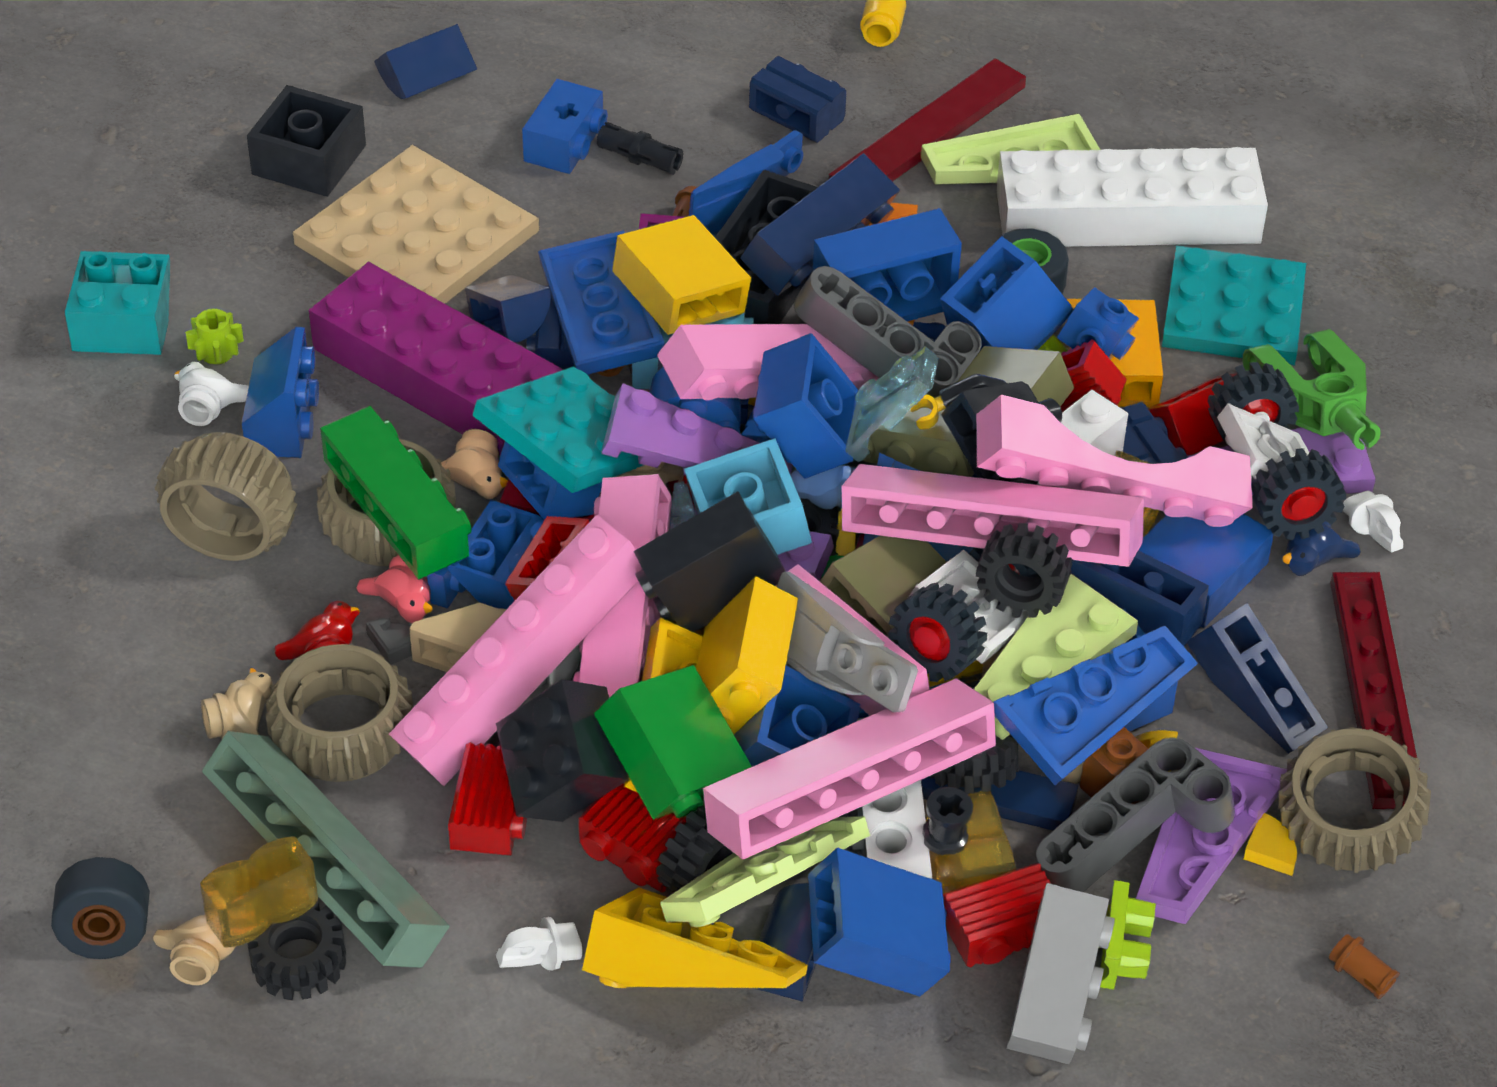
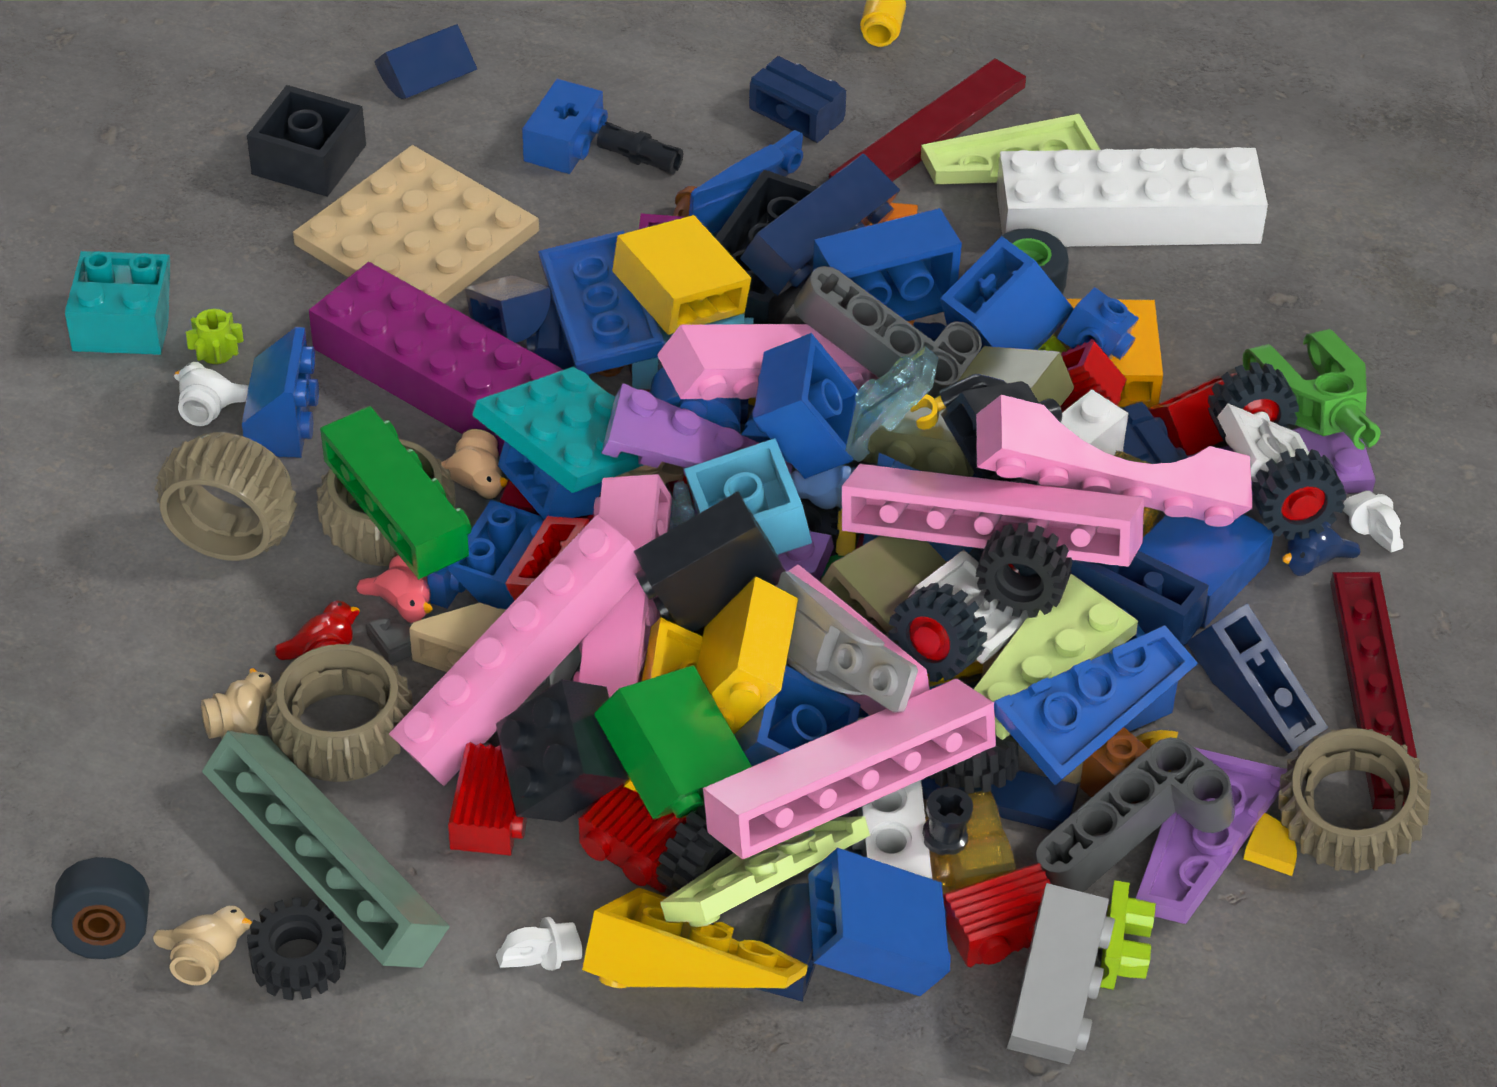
(260, 891): clear yellow brick -> none
(1233, 303): teal plate -> none
(1363, 965): dark orange pin -> none

